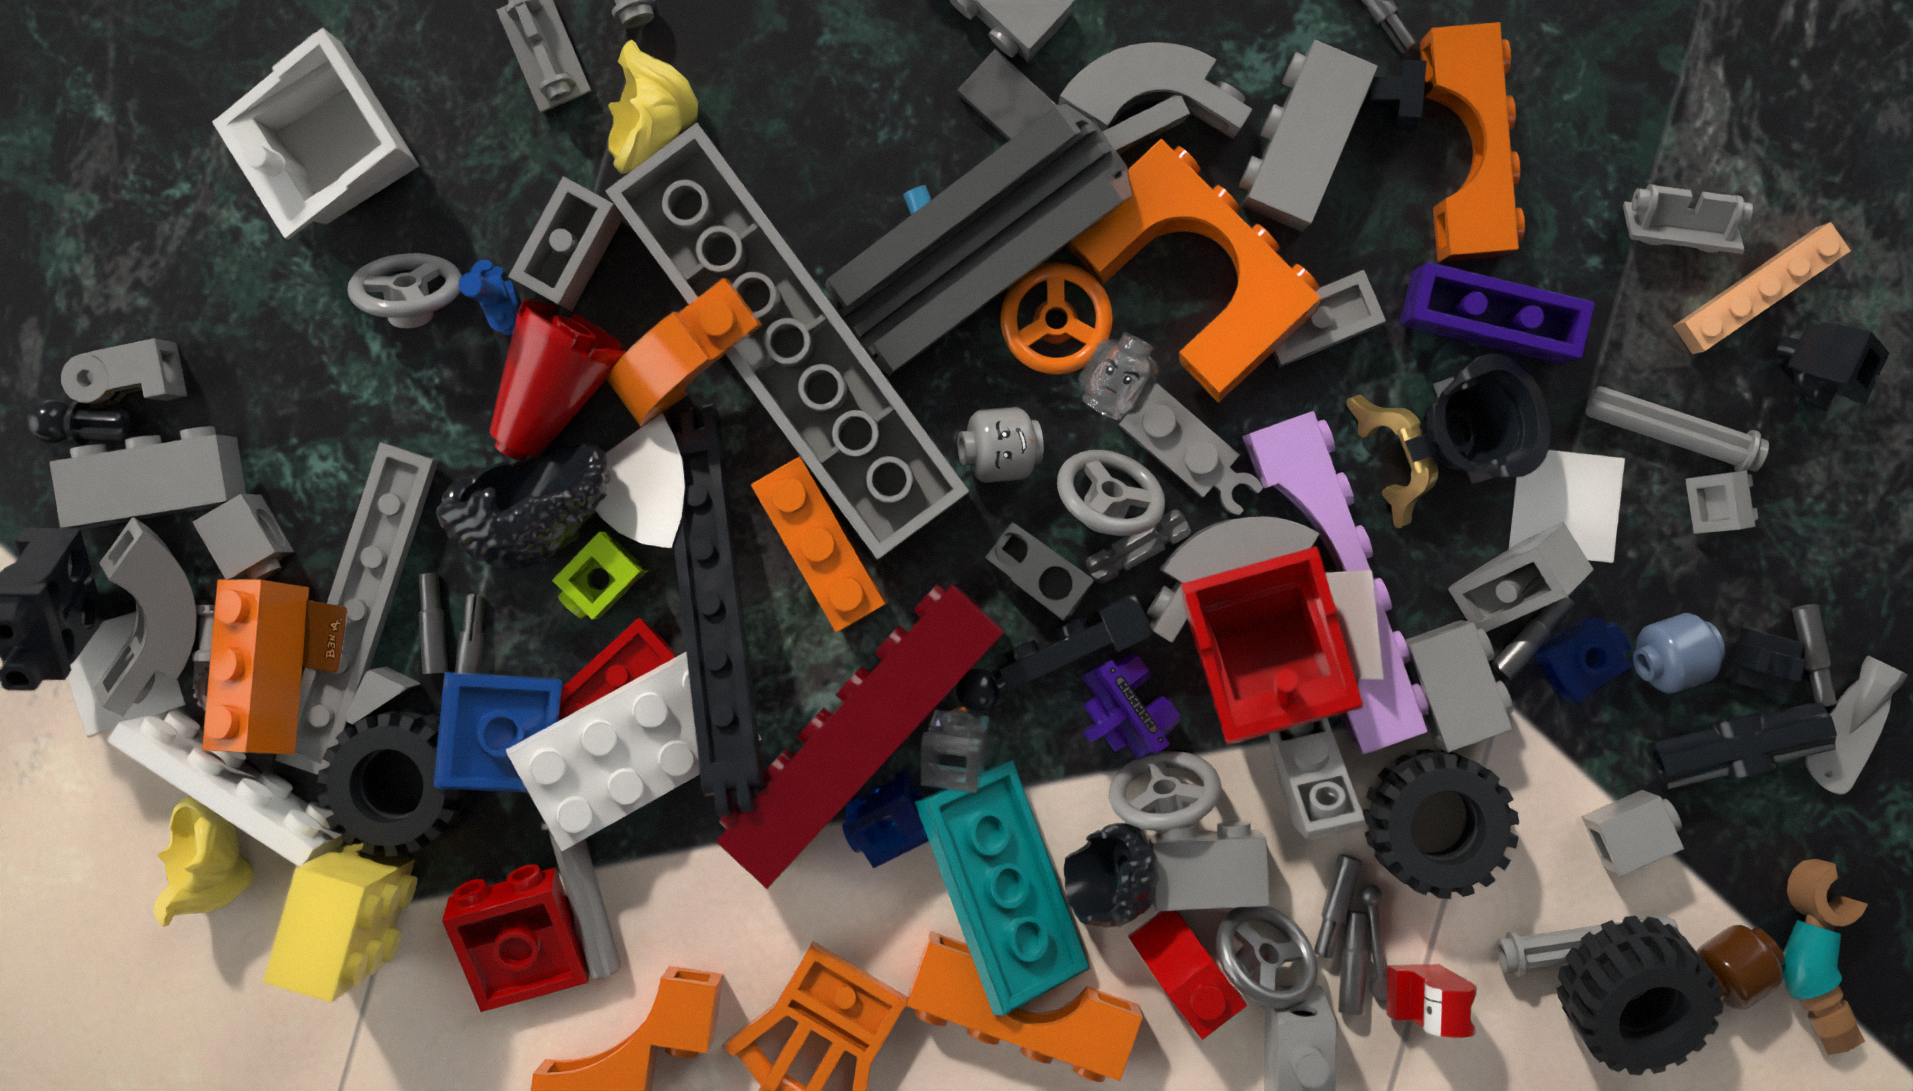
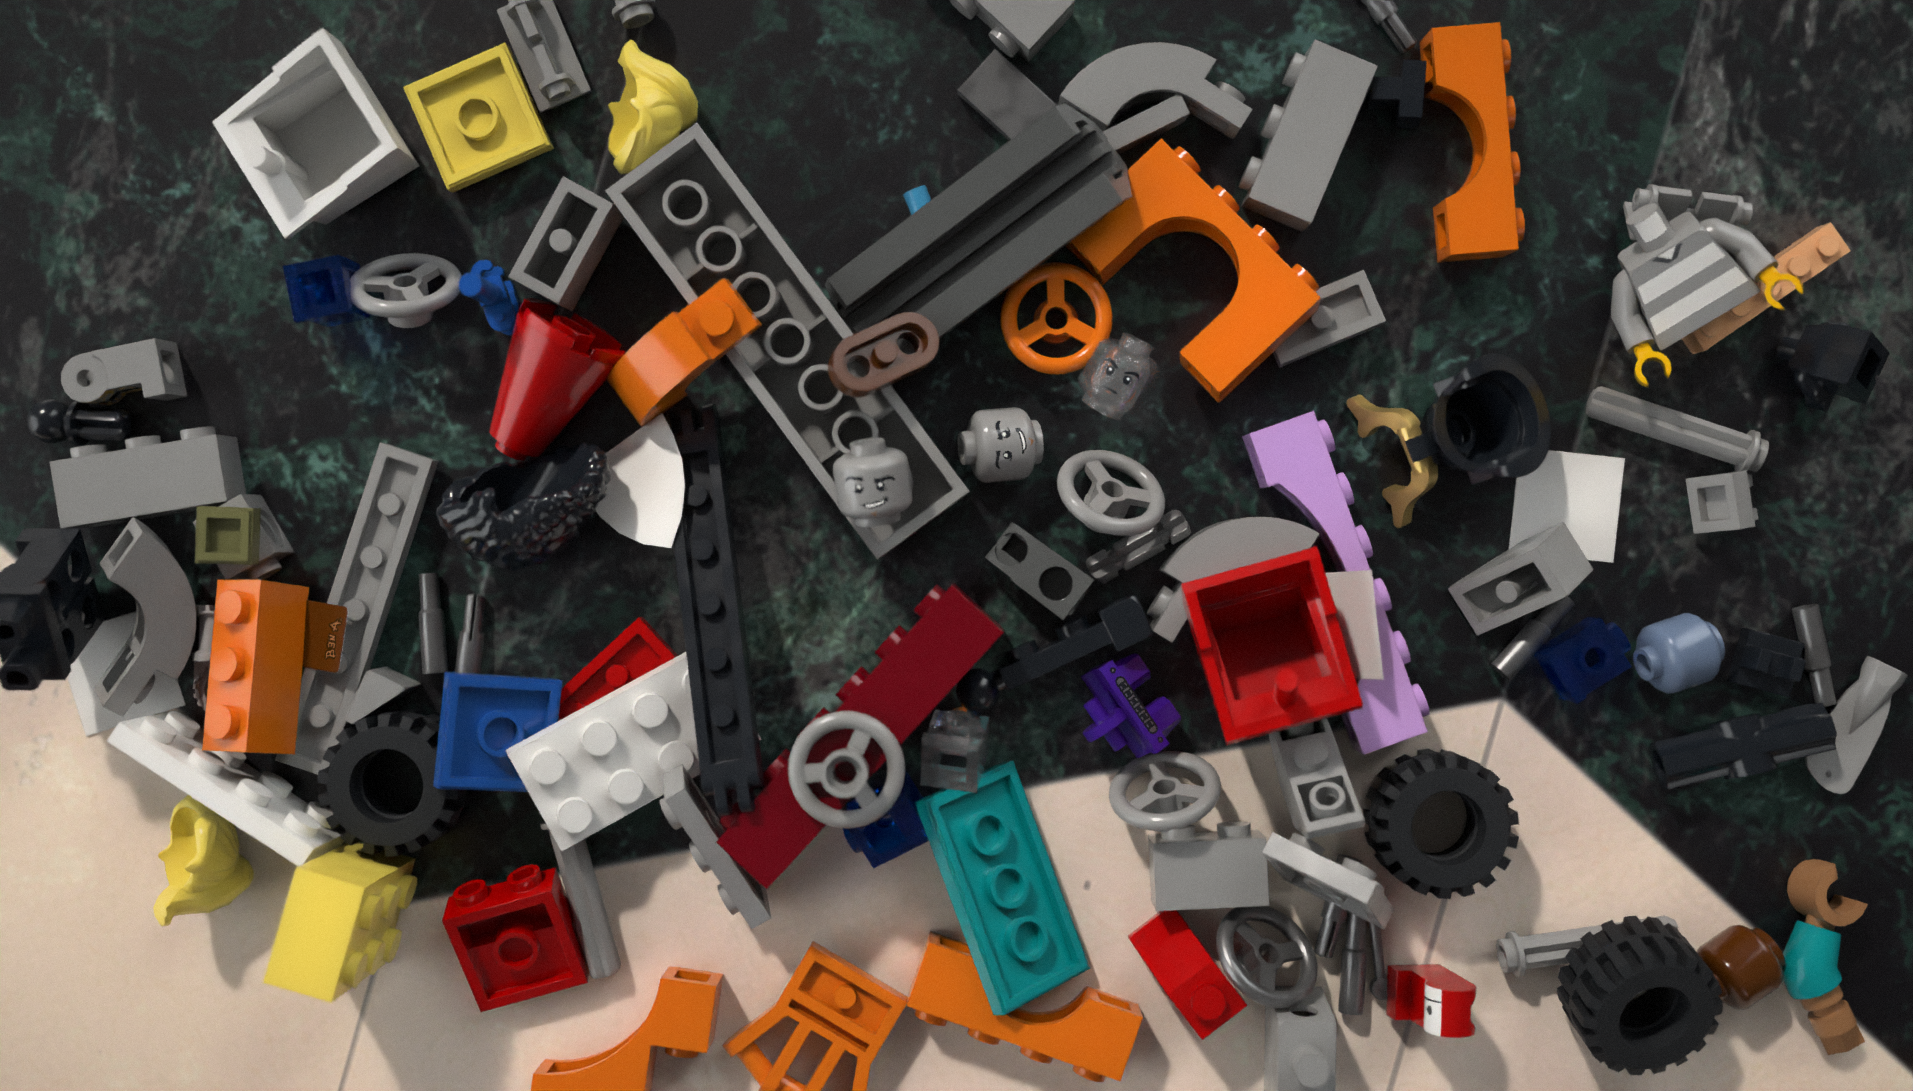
(227, 535): none -> olive tile
(322, 291): none -> clear blue brick
(478, 117): none -> light yellow plate
(576, 583): lime brick -> none
(689, 809): none -> light grey plate
(819, 543): orange brick -> none
(872, 483): none -> light grey head
(872, 805): none -> light grey piece
(880, 355): none -> reddish brown plate
(1111, 876): black hair -> none
(1187, 448): light grey plate -> none
(1344, 885): none -> light grey plate
(1459, 685): light grey brick -> none
(1496, 313): dark purple brick -> none
(1634, 831): light grey brick -> none
(1684, 278): none -> light grey torso

